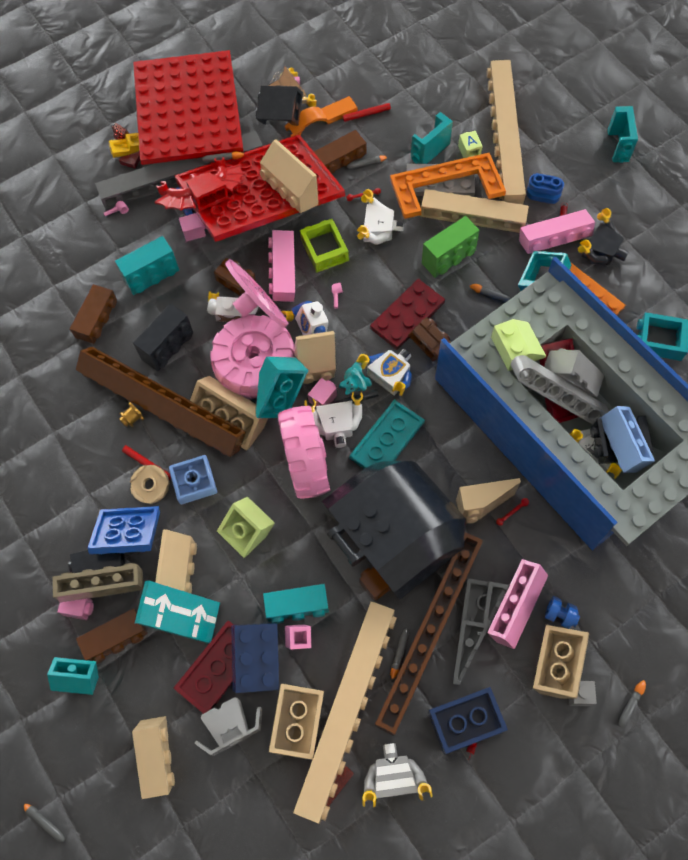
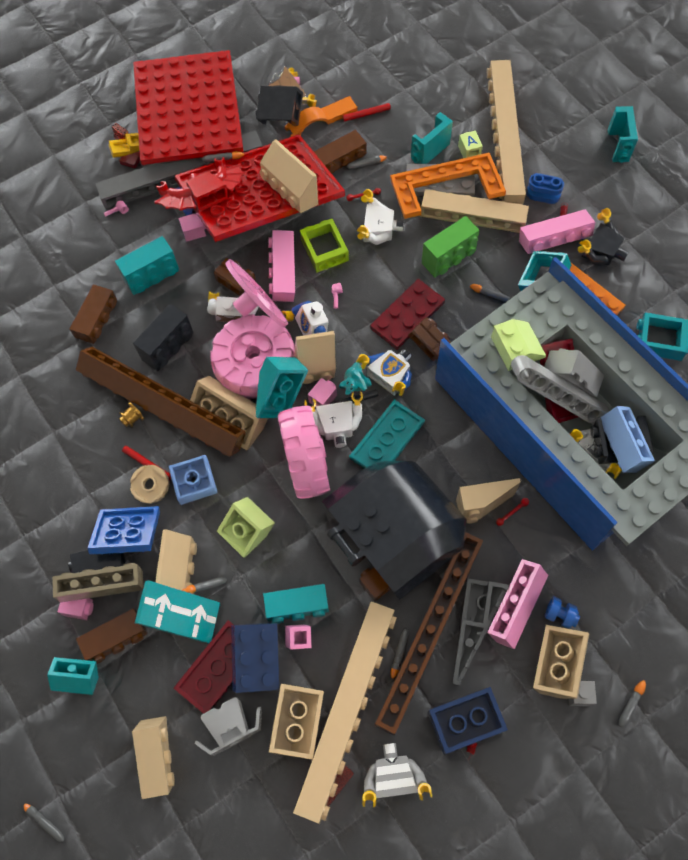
(205, 585): none -> dark grey piece

